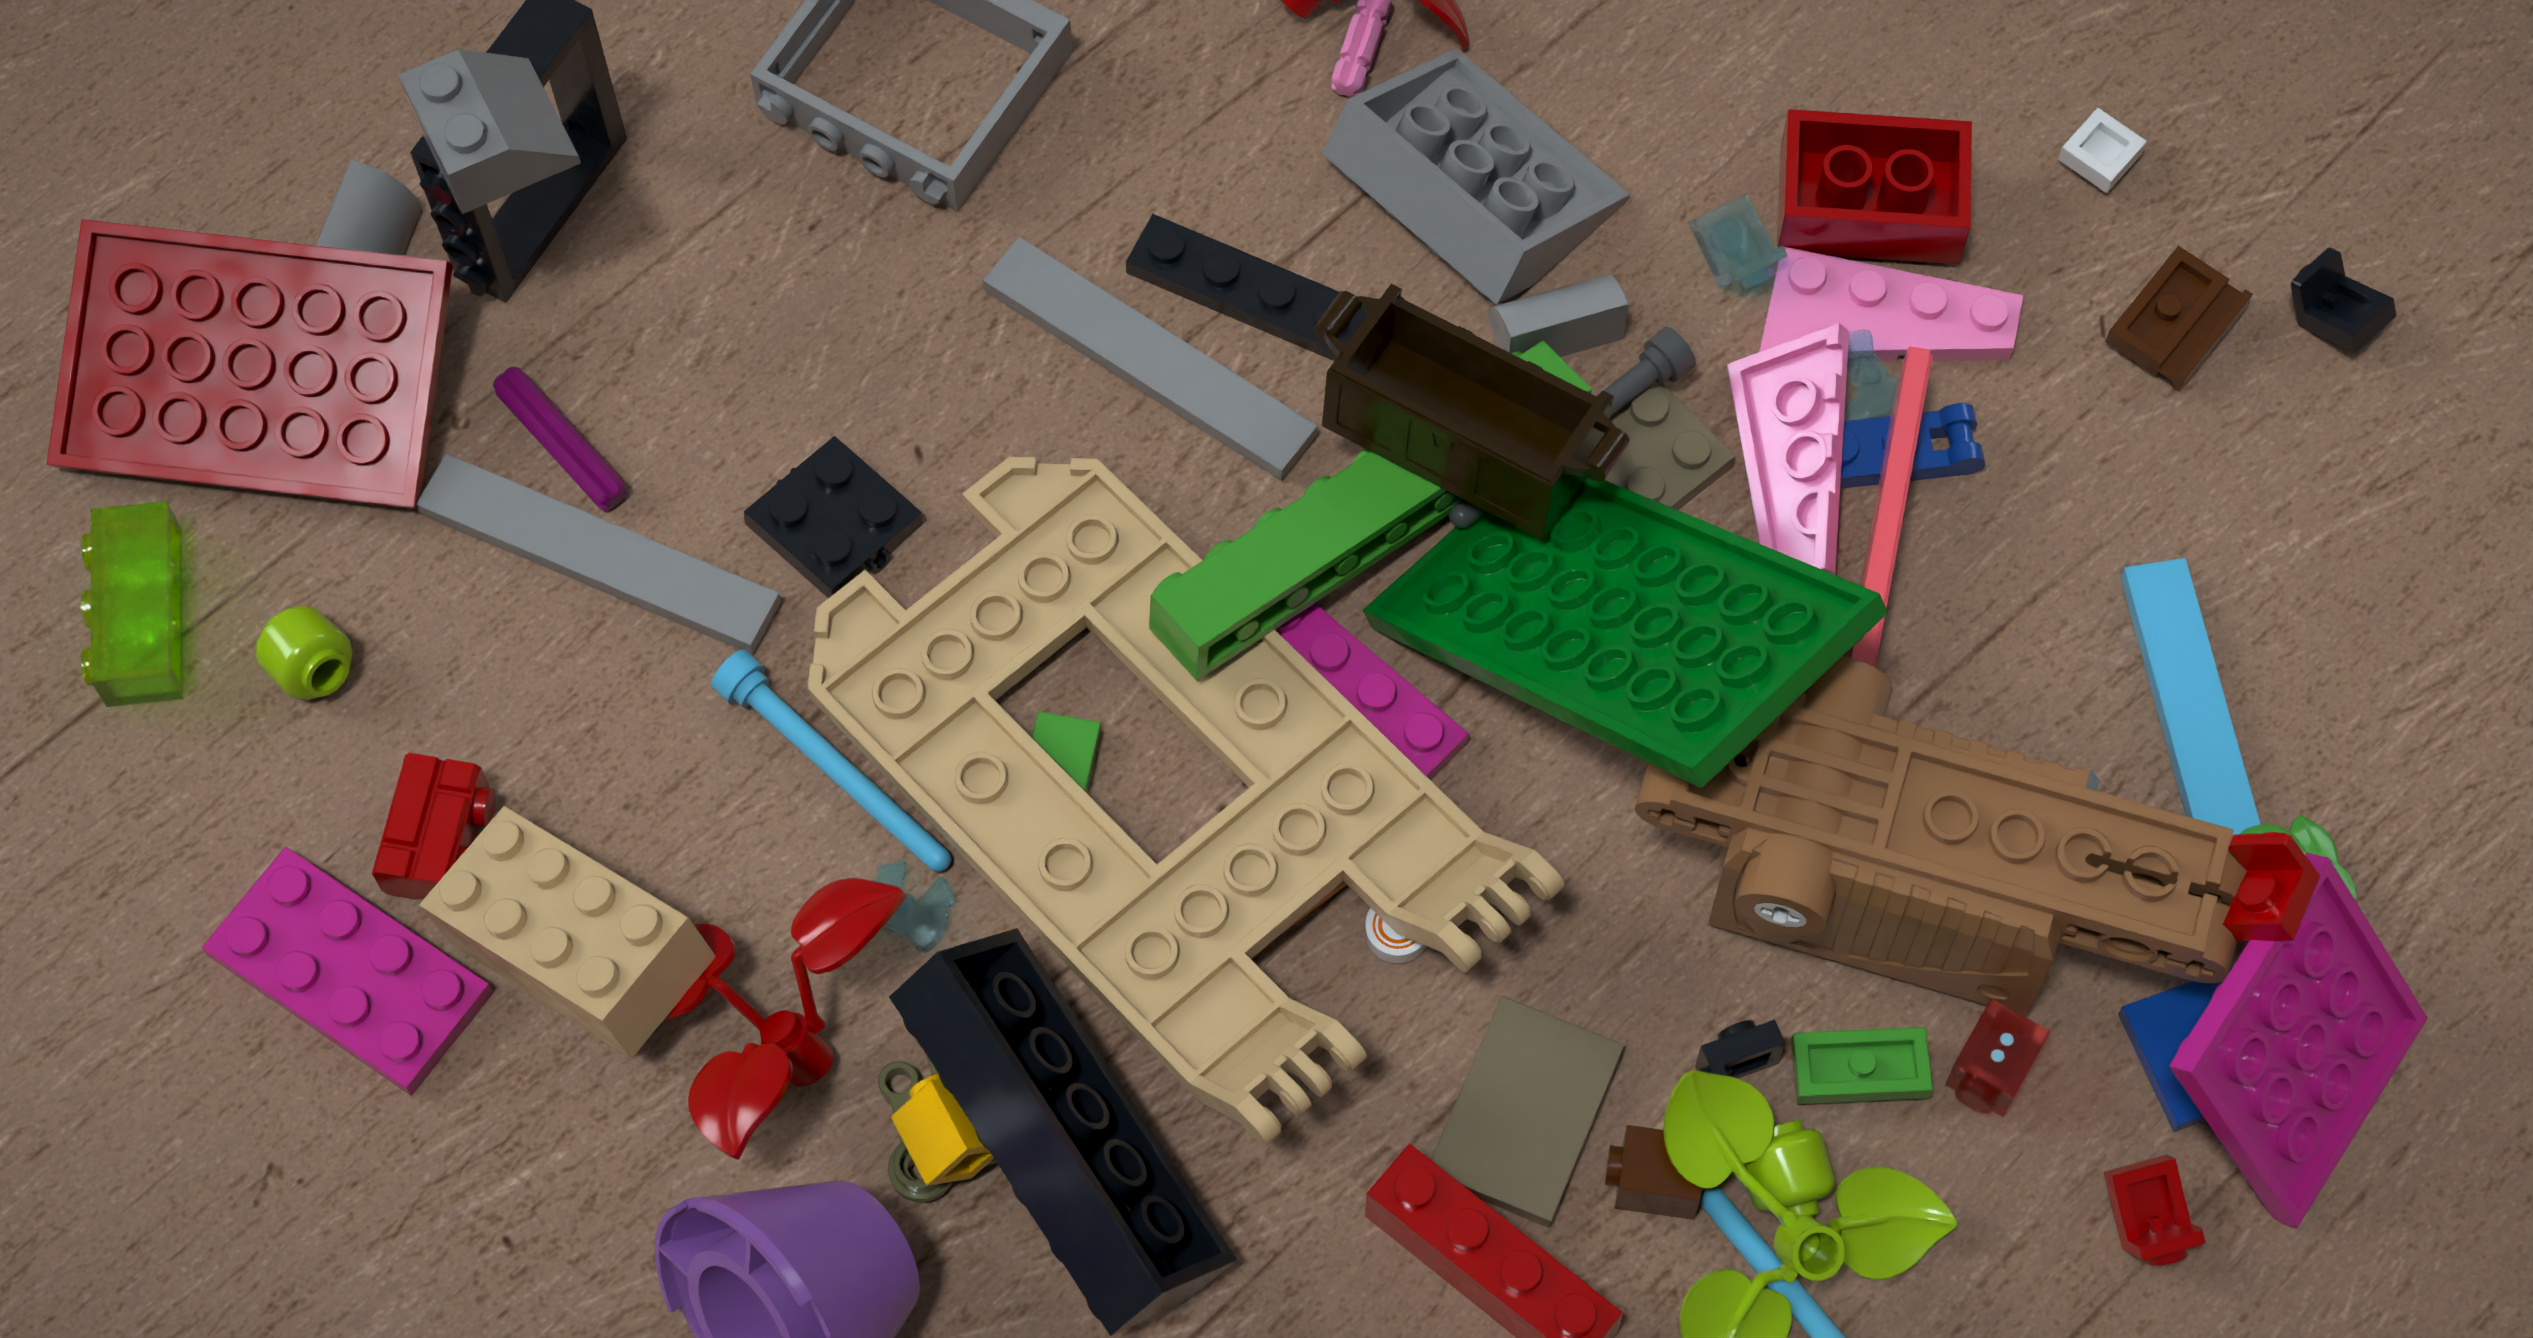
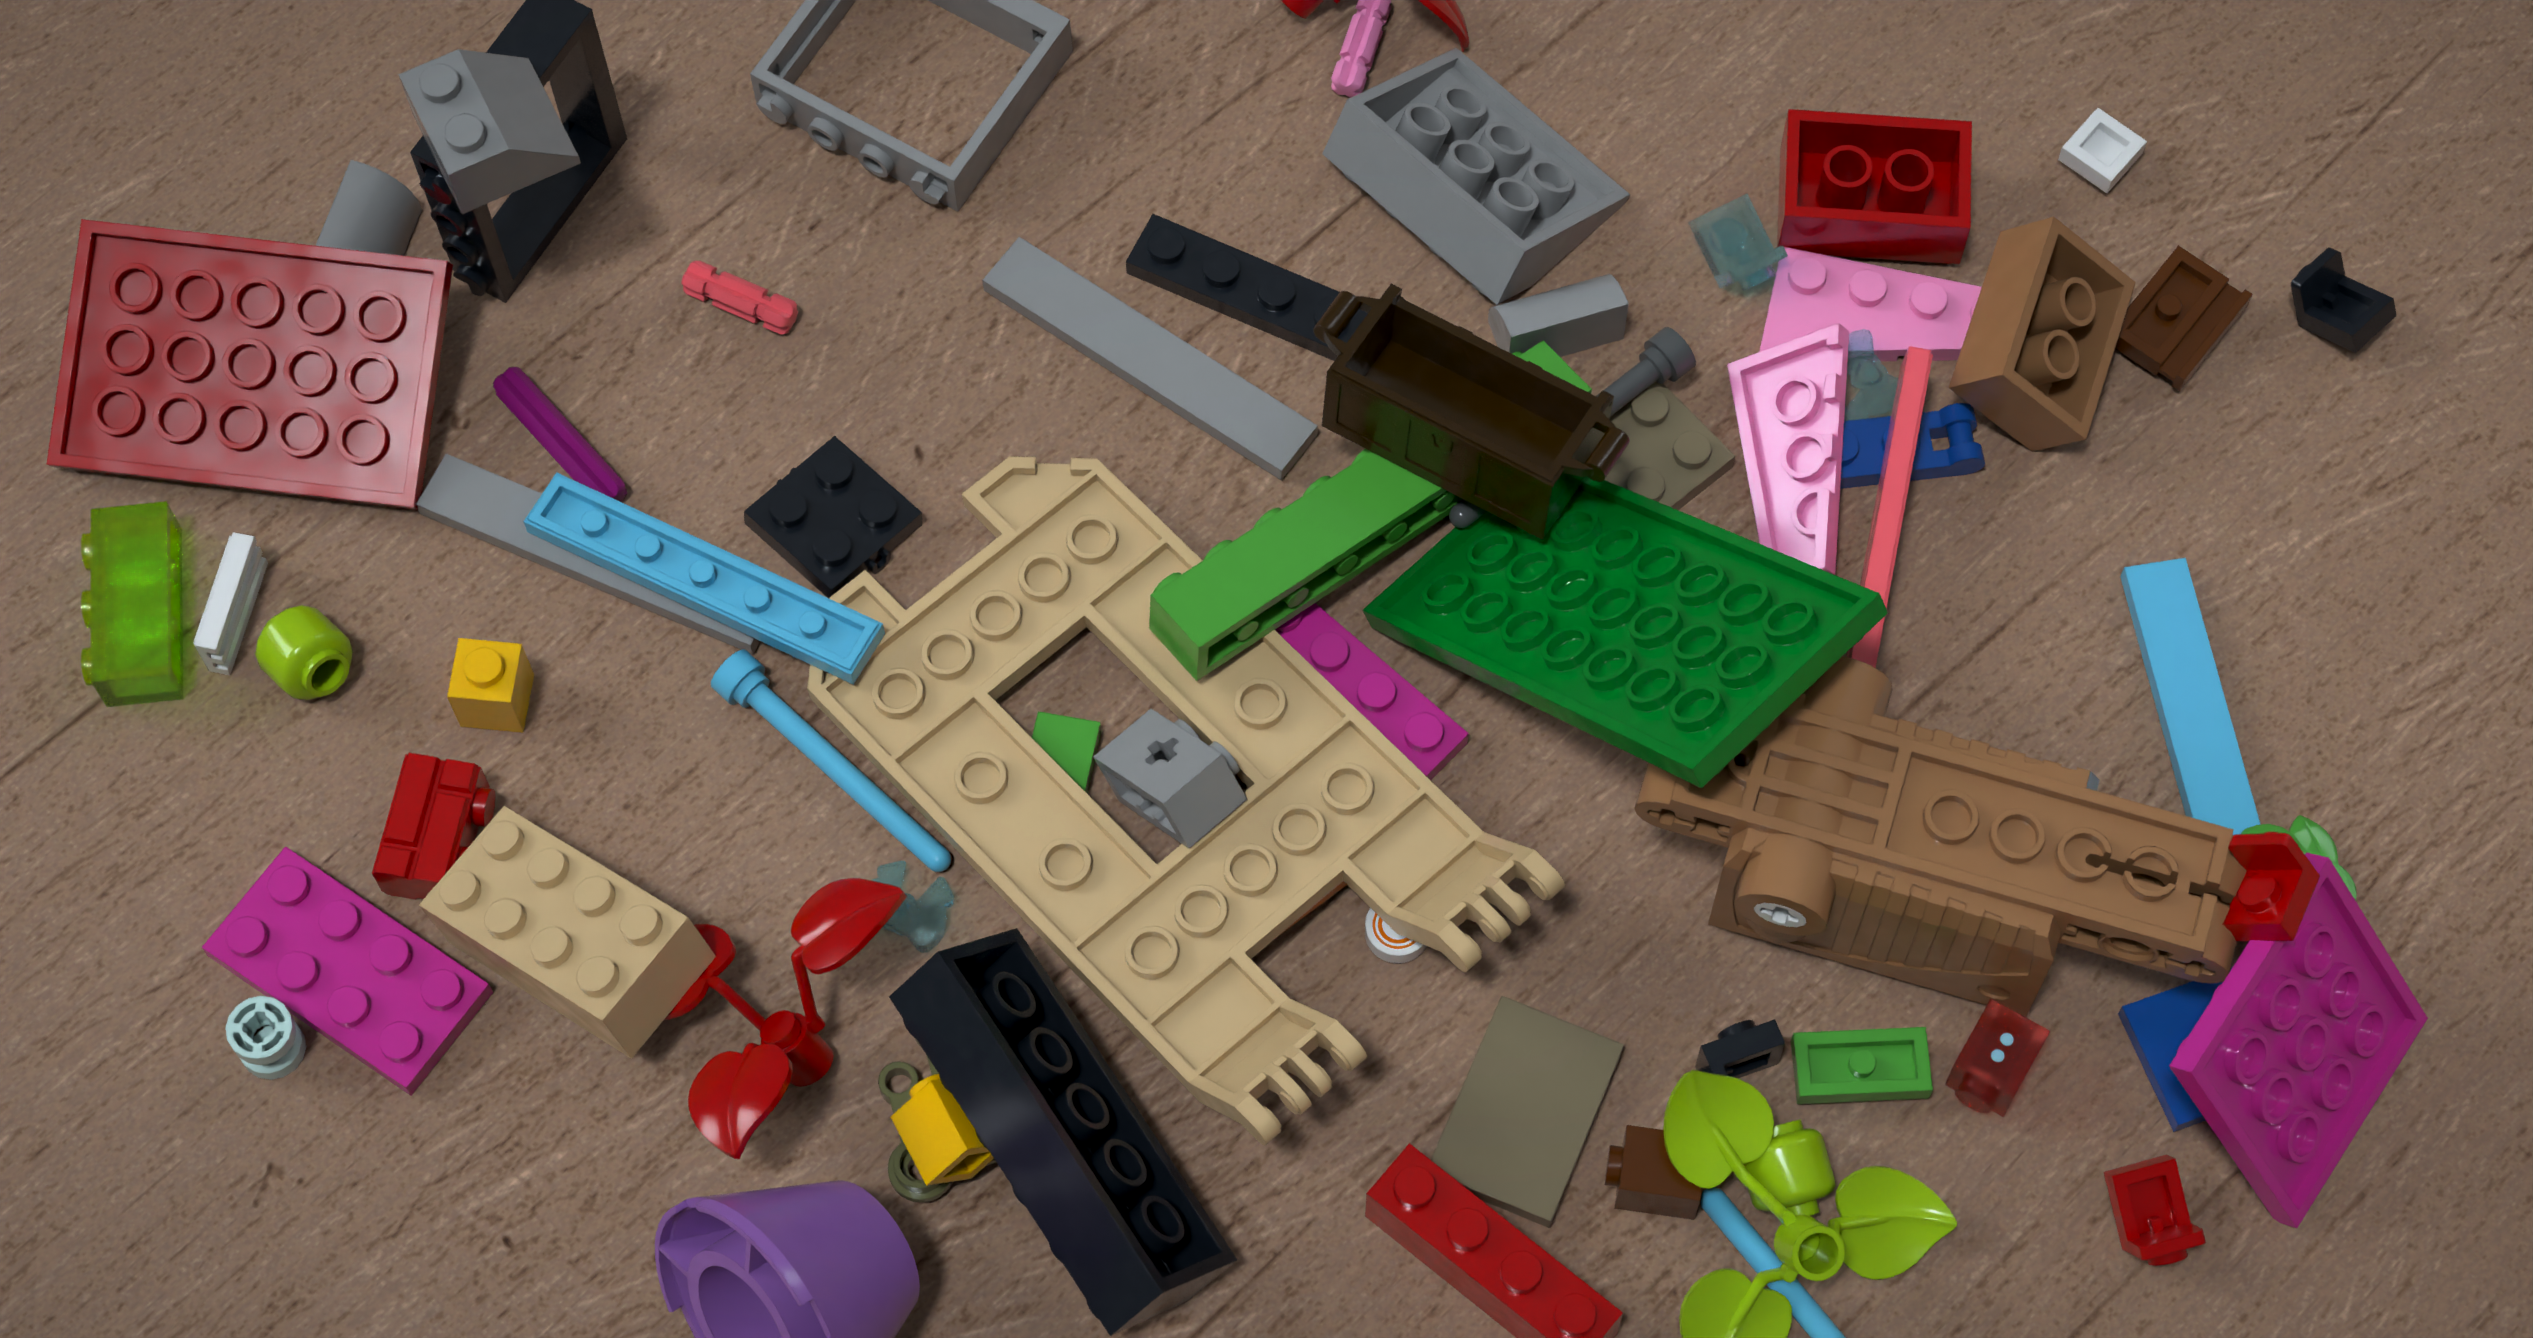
(230, 603): none -> white tile
(276, 1047): none -> light aqua wheel
(490, 685): none -> yellow brick
(705, 578): none -> medium azure tile
(739, 297): none -> coral axle
(1171, 777): none -> light grey brick
(2042, 334): none -> medium nougat brick

